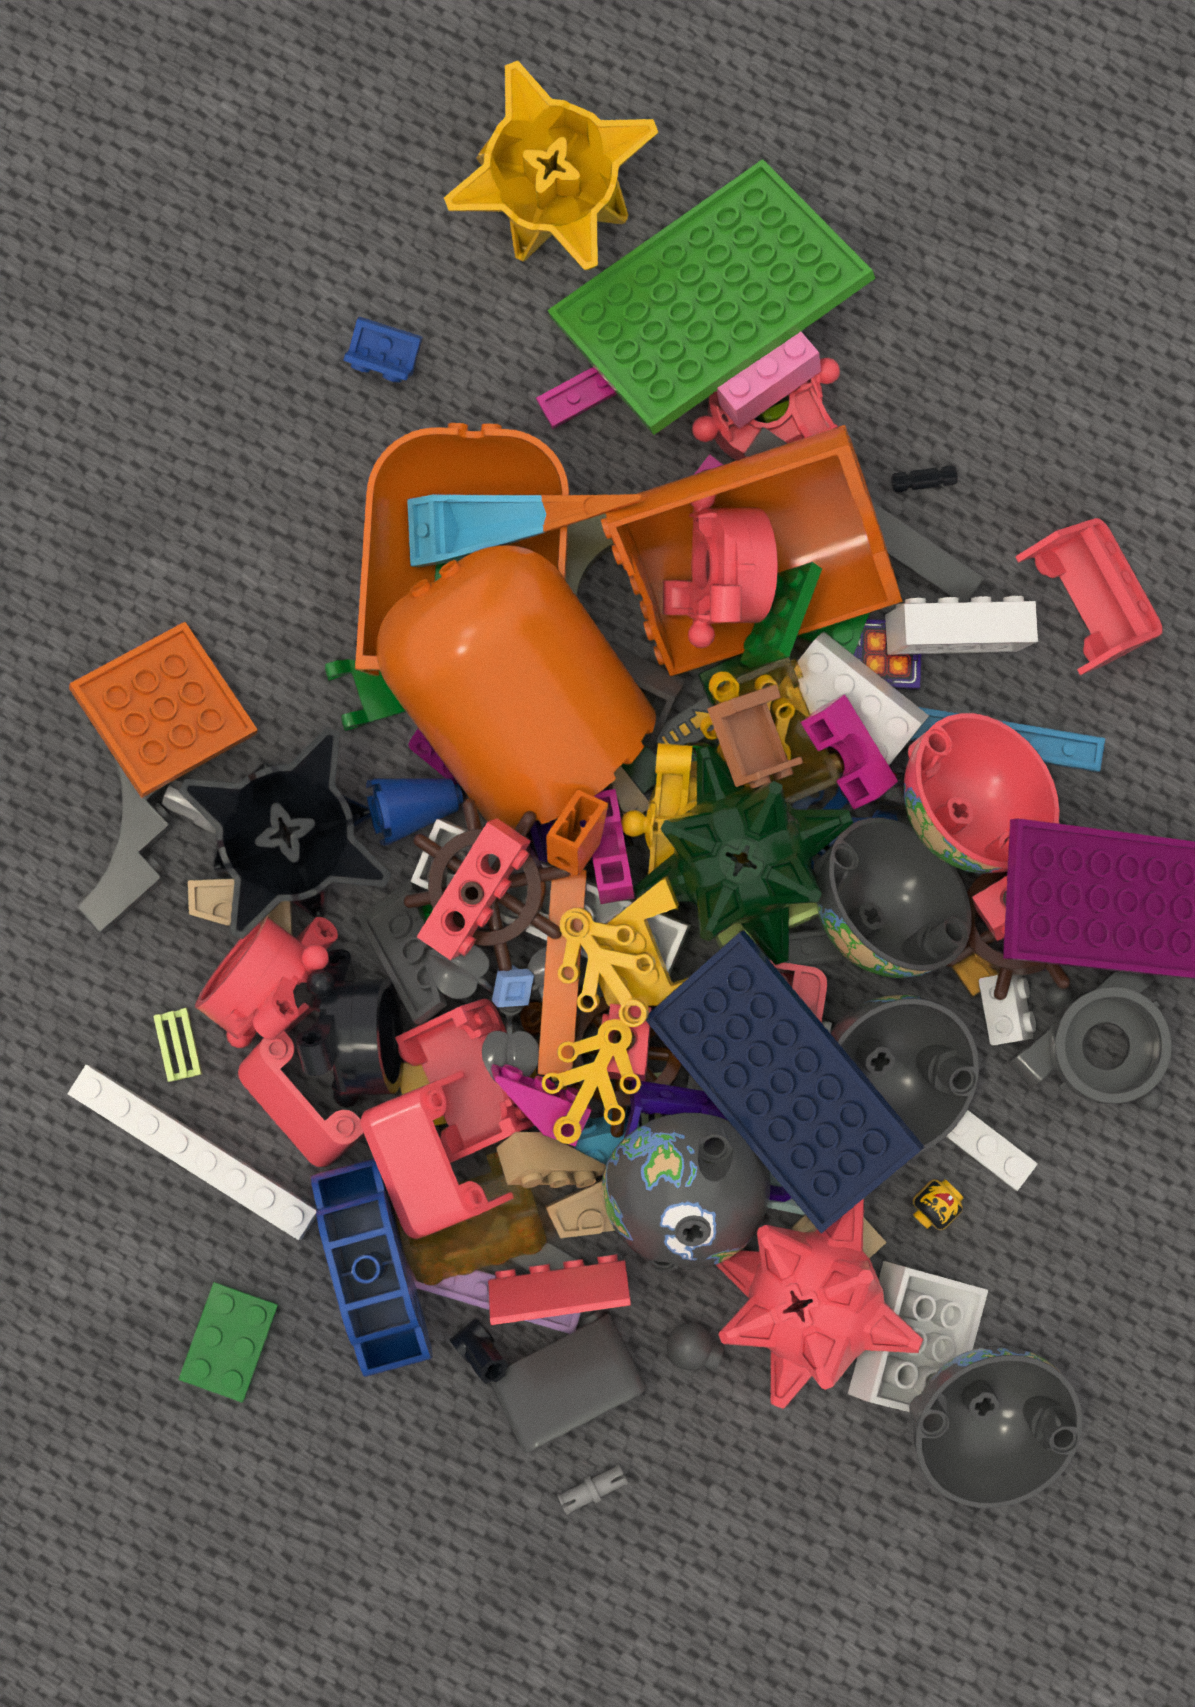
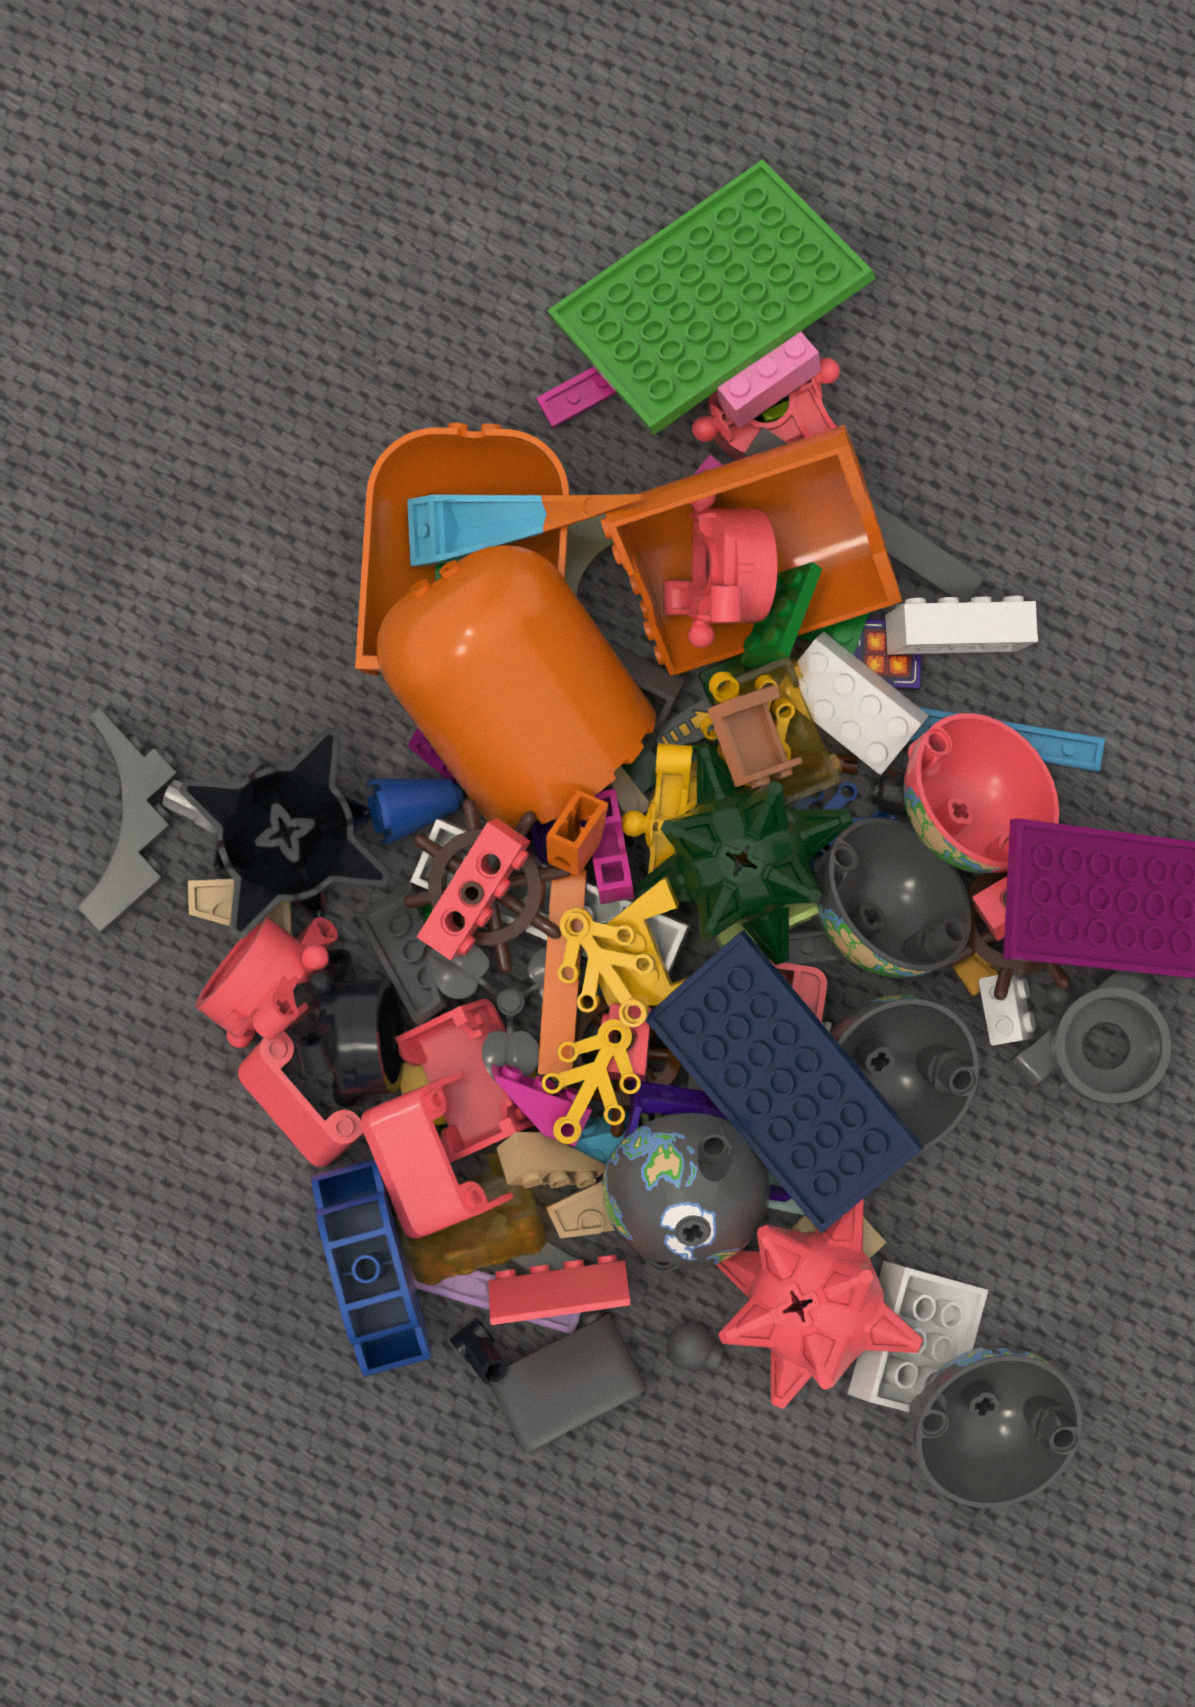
(163, 709): orange plate -> none
(171, 1017): yellowish green tile -> none
(193, 1152): white brick -> none
(228, 1342): green plate -> none
(374, 694): green flag -> none
(383, 350): blue bracket -> none
(512, 987): light blue tile -> none
(529, 1017): reddish brown plate -> none
(551, 170): yellow piece -> none
(592, 1489): light grey pin -> none
(865, 770): dark pink arch -> none
(924, 478): black axle -> none
(937, 1204): head -> none
(992, 1150): white plate -> none
(1101, 589): coral windscreen -> none

